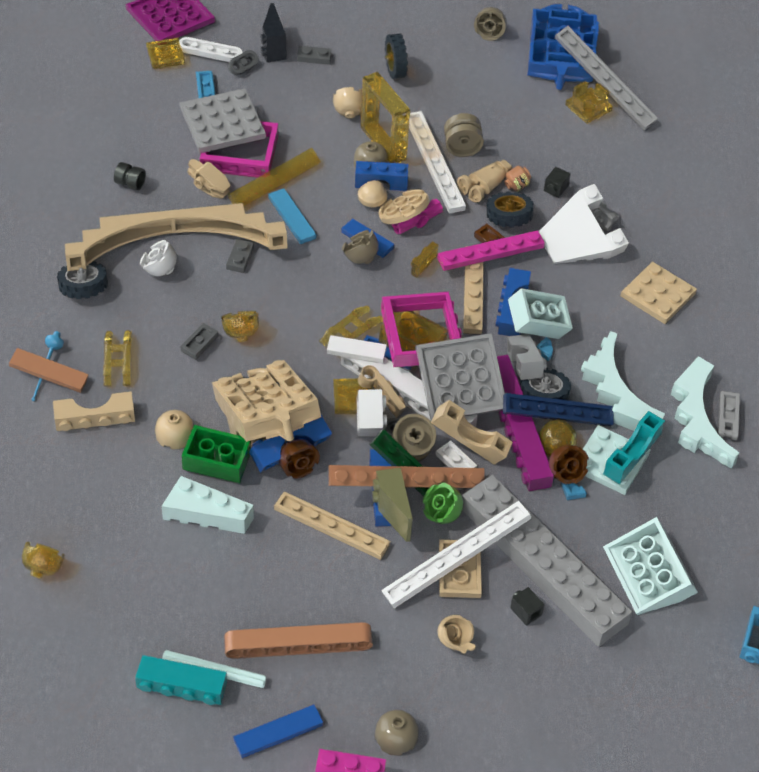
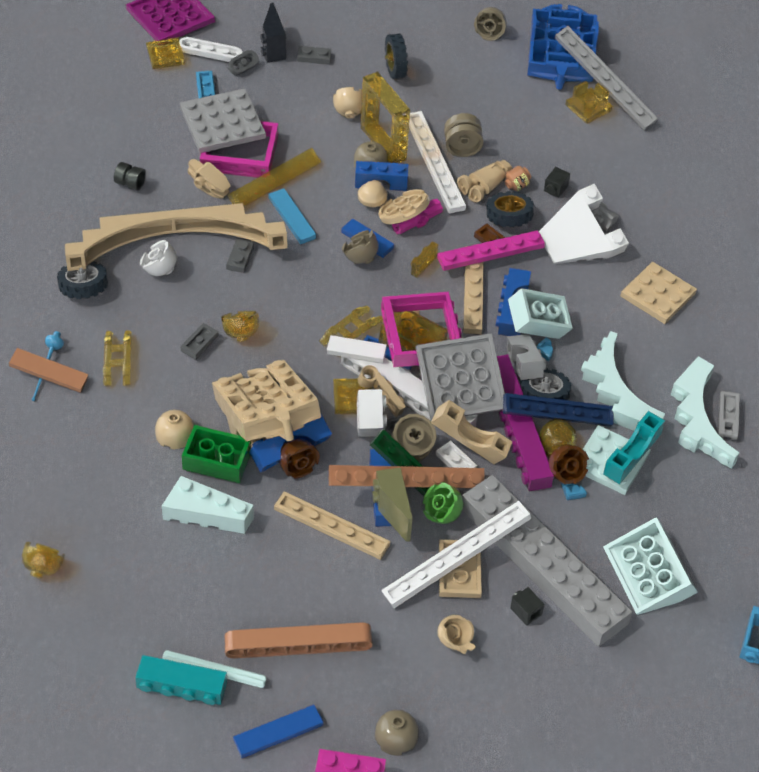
(72, 416): tan arch -> none

